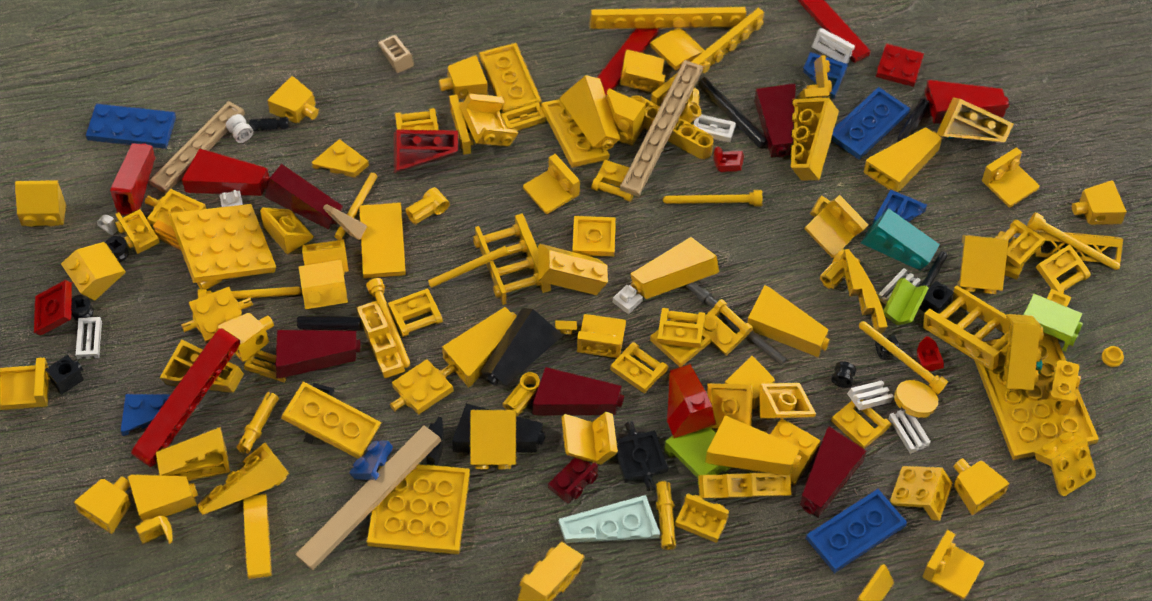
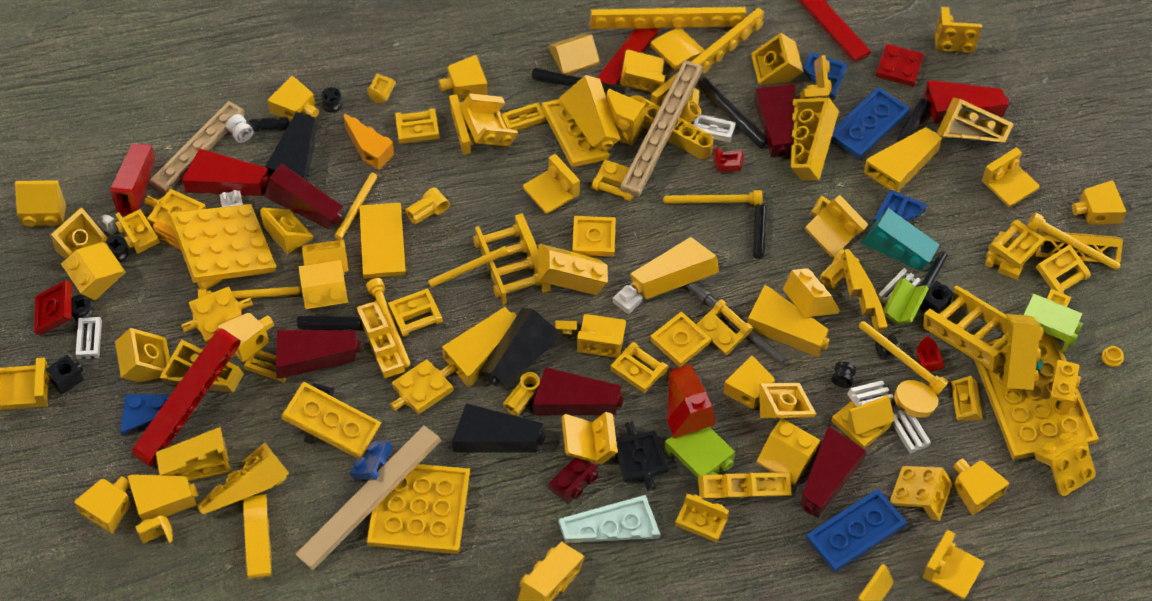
(76, 233): none -> yellow slope
(130, 126): blue plate -> none
(141, 355): none -> yellow slope
(253, 430): yellow pin -> none
(295, 146): none -> black slope
(331, 99): none -> black wheel
(341, 159): yellow wing -> none
(350, 225): tan slope -> none
(370, 145): none -> light orange slope
(380, 89): none -> yellow plate
(397, 55): tan slope -> none
(422, 146): red wedge -> none
(434, 456): black slope -> none
(493, 438): yellow panel -> none
(509, 77): yellow tile -> none
(569, 80): none -> black axle
(575, 53): none -> yellow slope
(665, 507): yellow pin -> none
(681, 333): yellow plate -> none
(731, 401): yellow plate -> none
(751, 449): yellow slope -> none
(759, 231): none -> black axle
(777, 61): none -> yellow slope
(809, 294): none -> yellow slope
(836, 44): white tile -> none
(870, 415): none -> yellow slope
(955, 36): none -> yellow bracket
(966, 399): none -> yellow slope
(983, 263): yellow panel -> none

